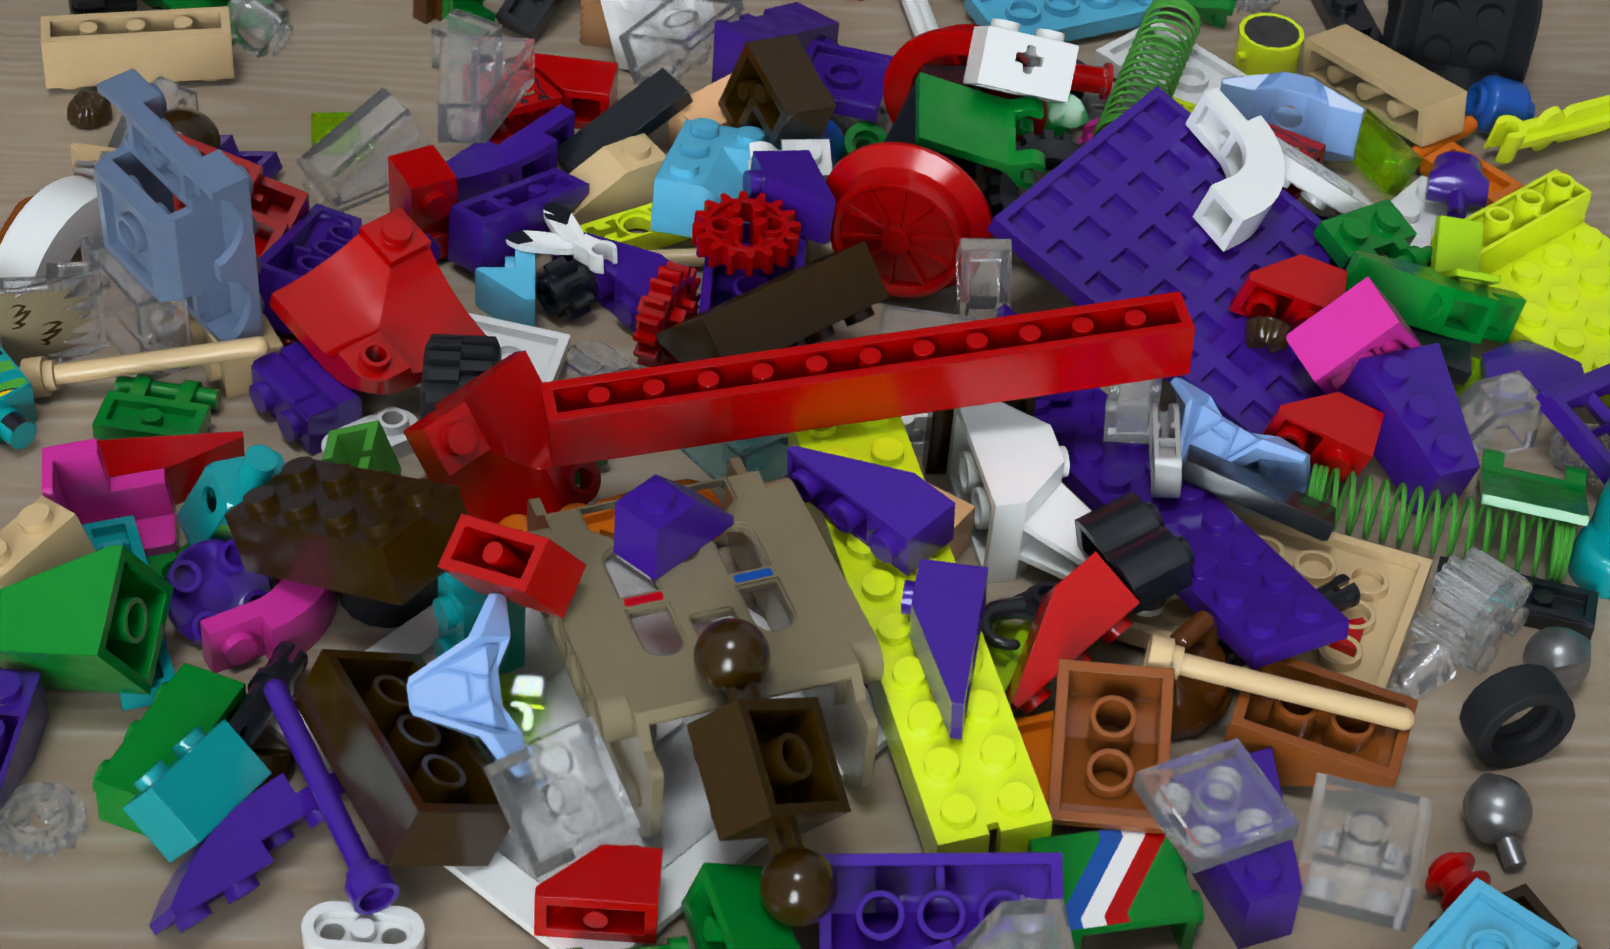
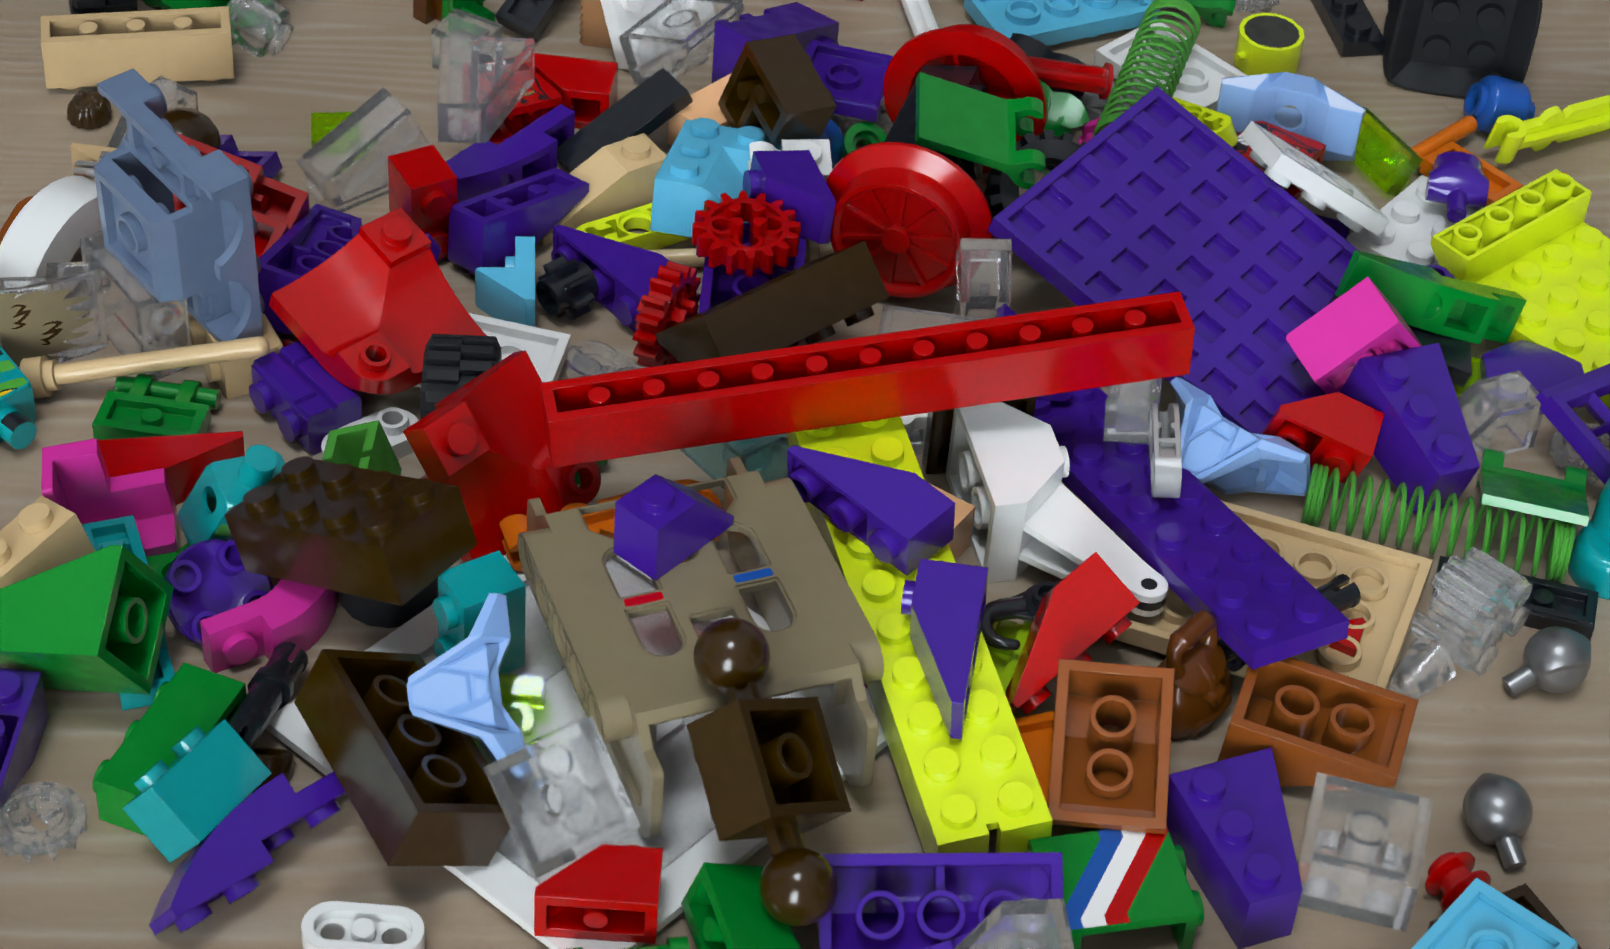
(368, 882): dark purple piece -> none
(512, 563): red brick -> none
(565, 239): white piece -> none
(994, 67): white brick -> none
(1137, 548): black brick -> none
(1165, 654): tan piece -> none
(1215, 805): clear plate -> none
(1251, 166): white arch -> none
(1258, 493): black tile -> none
(1267, 333): dark brown piece -> none
(1289, 290): red slope -> none
(1373, 230): green plate -> none
(1387, 83): tan brick -> none
(1458, 250): lime bracket -> none
(1506, 695): black tyre -> none

